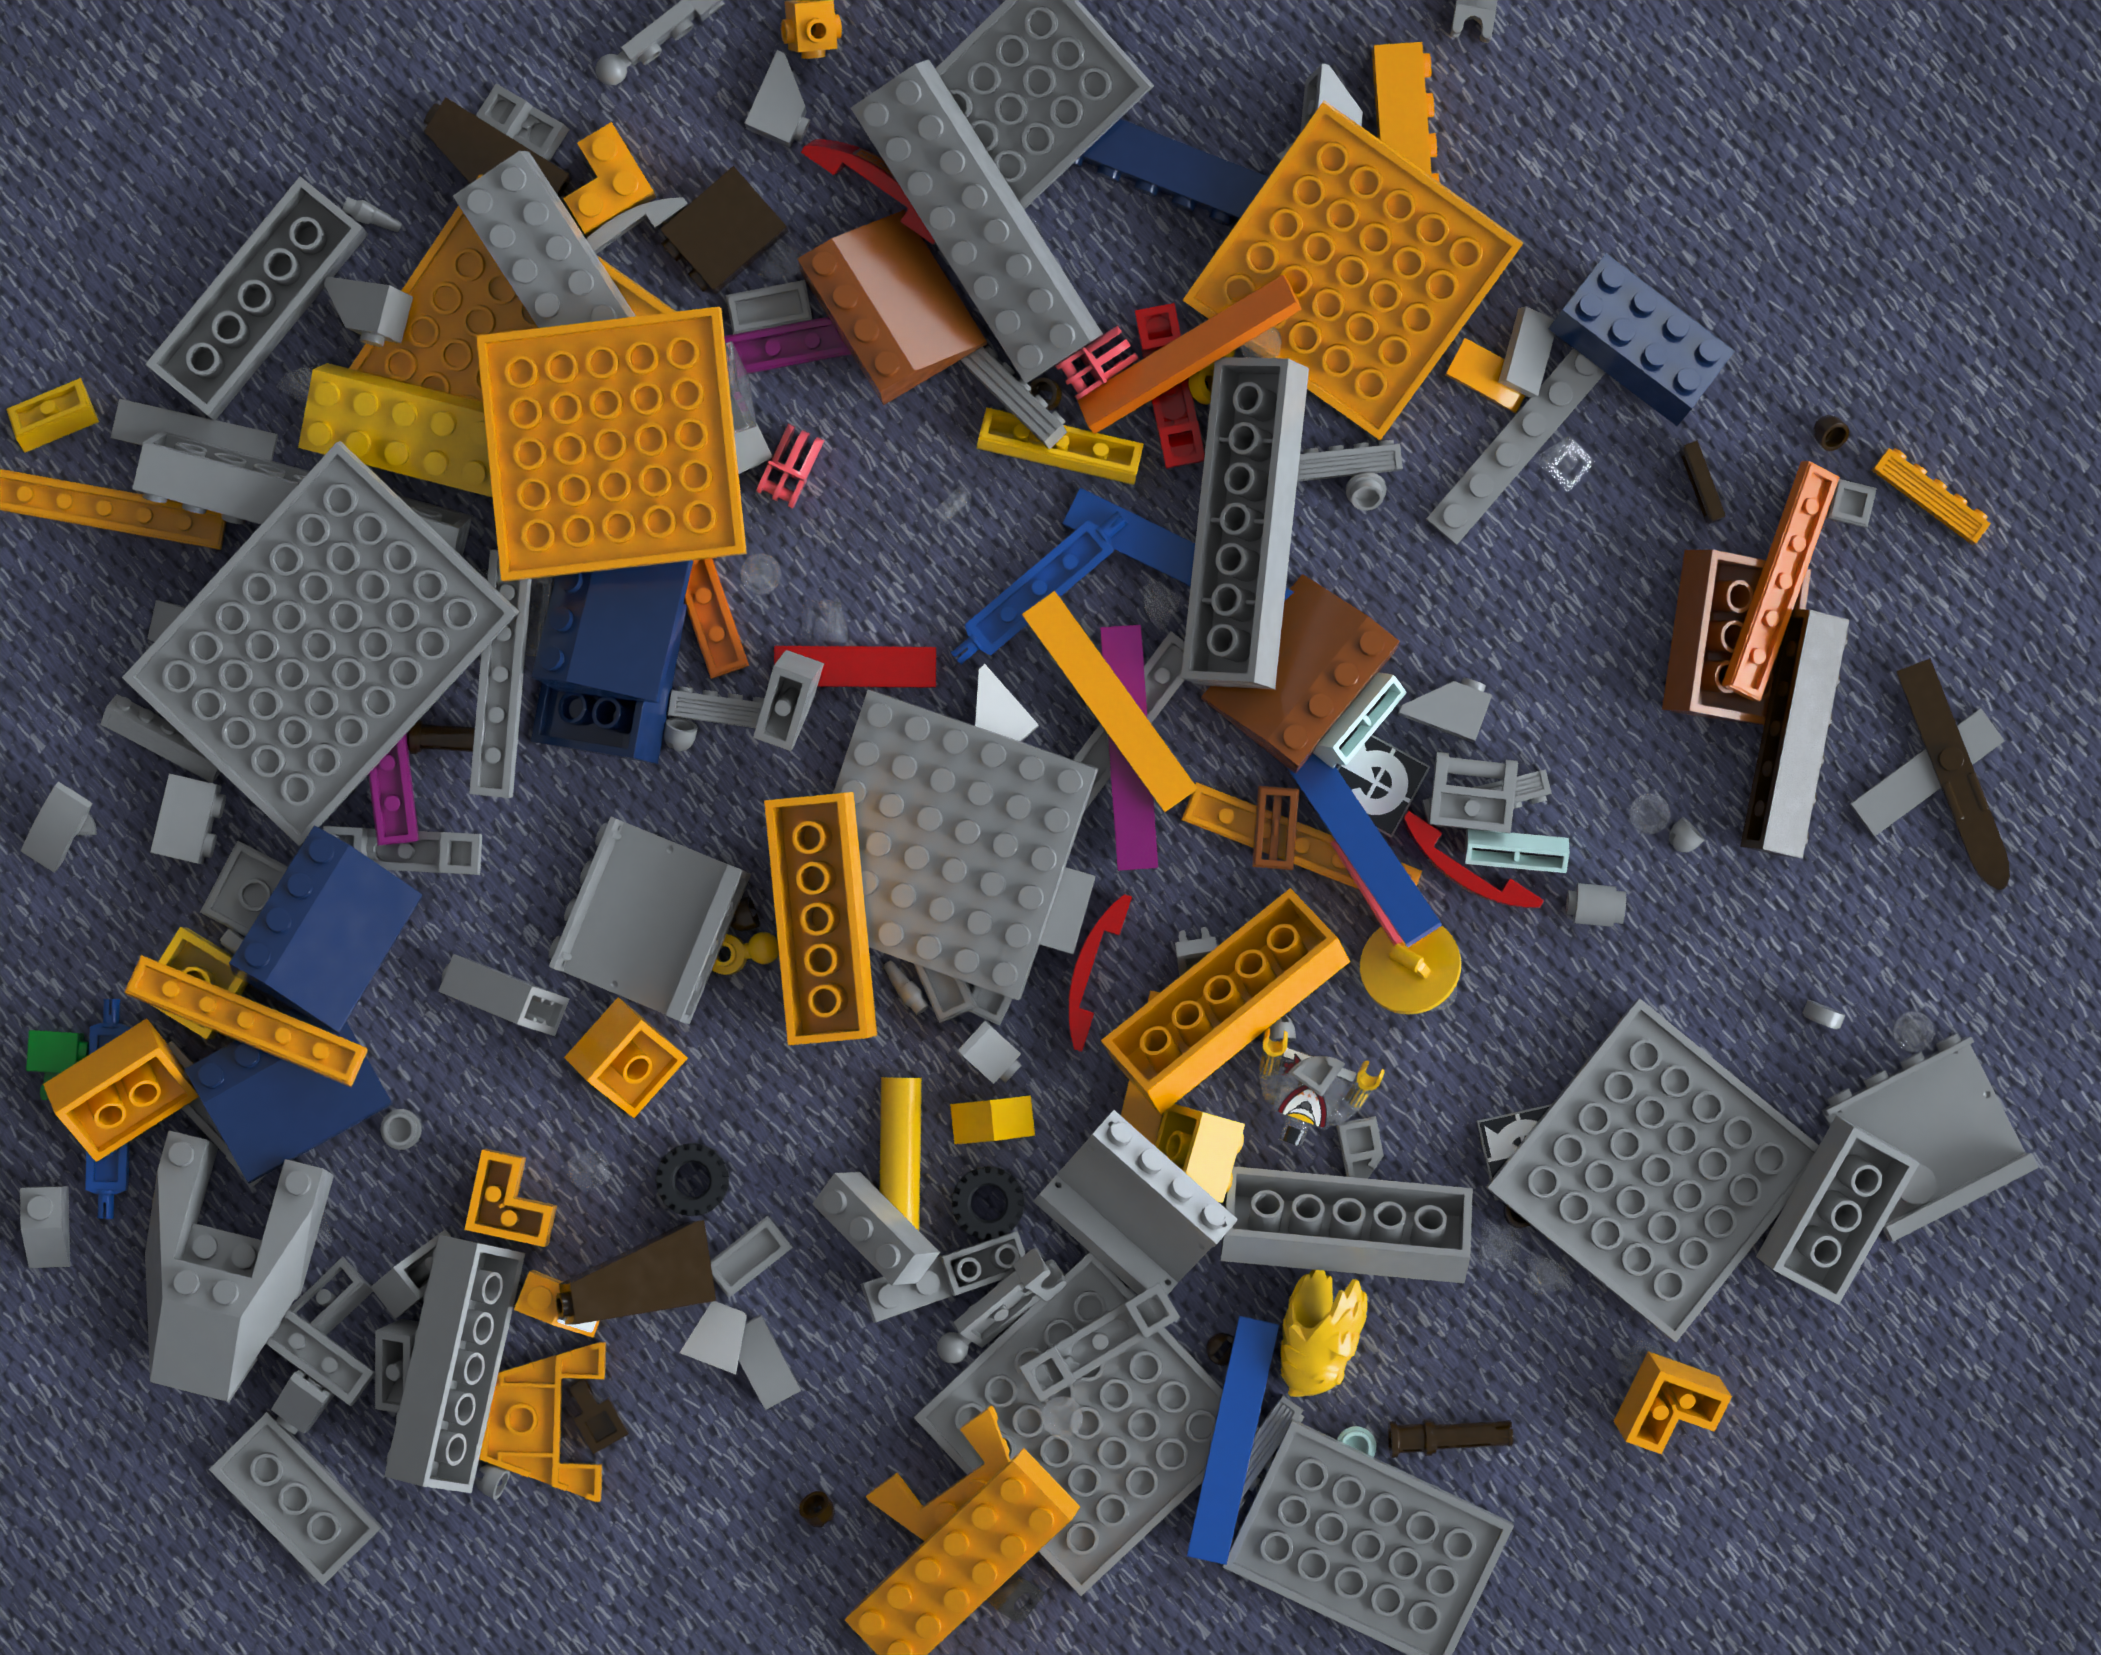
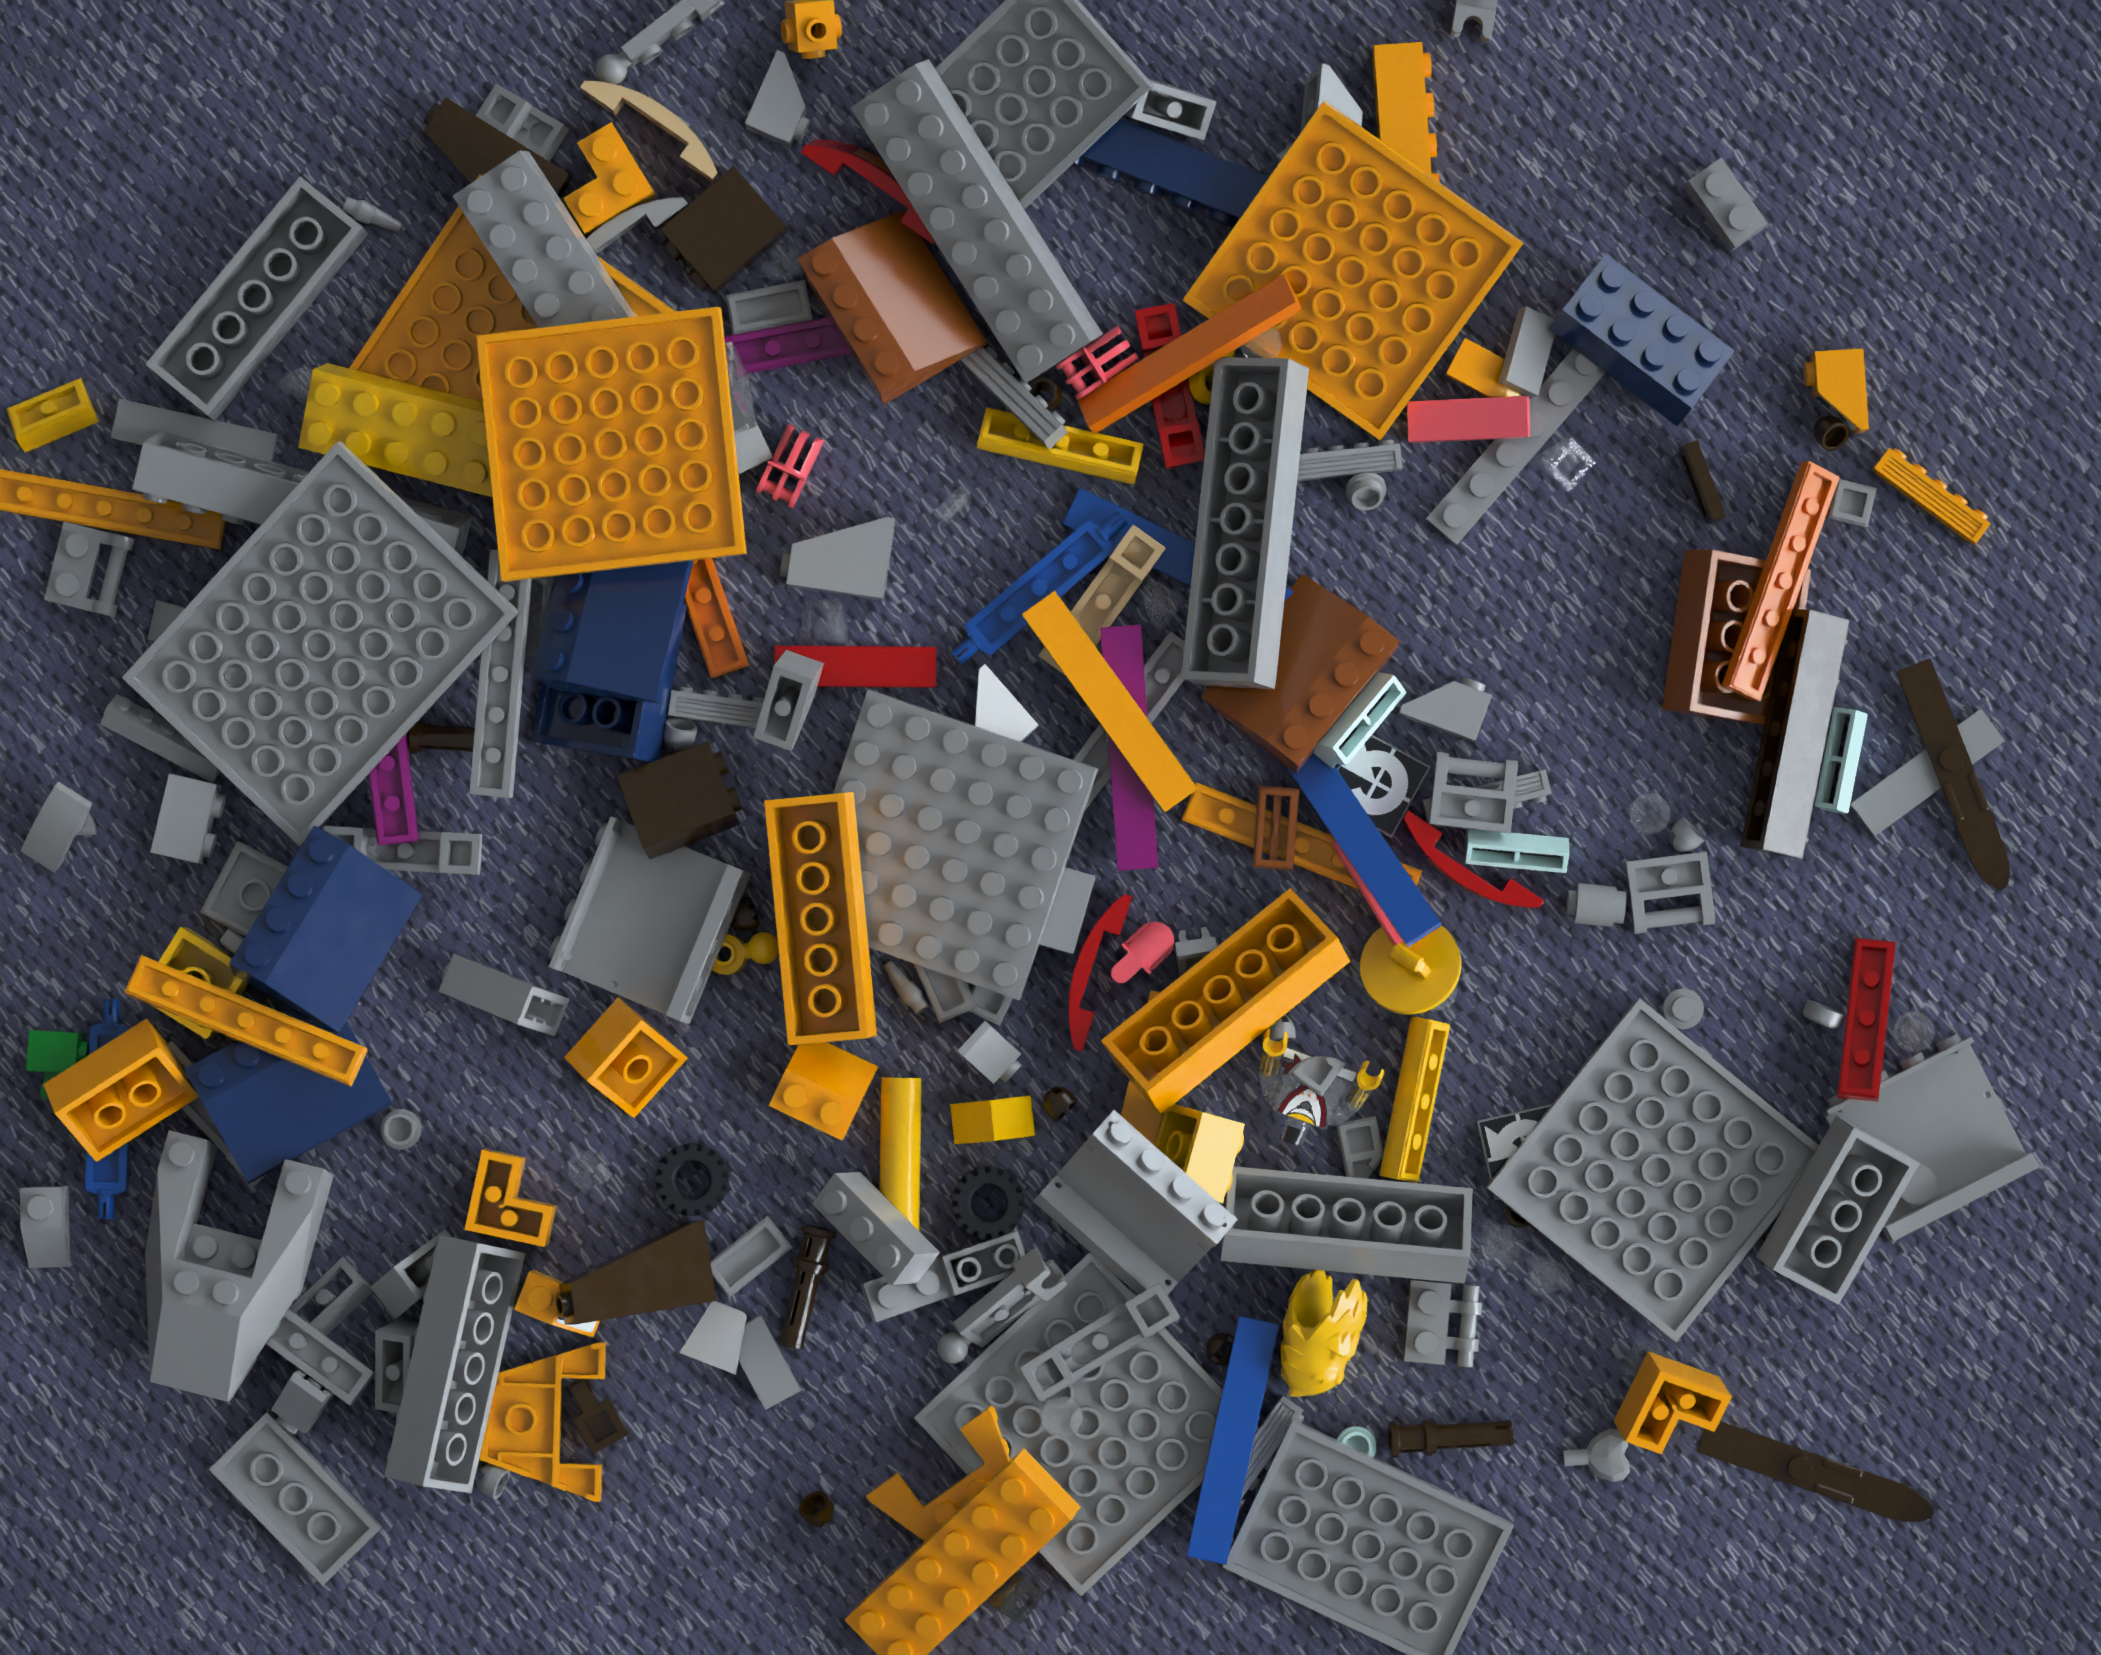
(76, 565): none -> light grey plate
(370, 309): light grey slope -> none
(613, 97): none -> tan slope
(680, 799): none -> dark brown brick
(760, 573): clear plate -> none
(809, 1265): none -> dark brown pin
(823, 1087): none -> light orange slope
(843, 561): none -> light grey slope
(1057, 1101): none -> dark brown hinge
(1114, 585): none -> tan slope
(1144, 950): none -> coral arm
(1174, 110): none -> light grey brick
(1414, 1099): none -> yellow brick
(1428, 1323): none -> light grey plate
(1468, 419): none -> coral tile
(1602, 1455): none -> light grey rock
(1669, 878): none -> light grey plate
(1683, 1008): none -> light grey plate
(1725, 205): none -> light grey brick
(1815, 1473): none -> dark brown piece
(1840, 385): none -> light orange slope
(1848, 762): none -> light aqua piece
(1866, 1020): none -> red tile

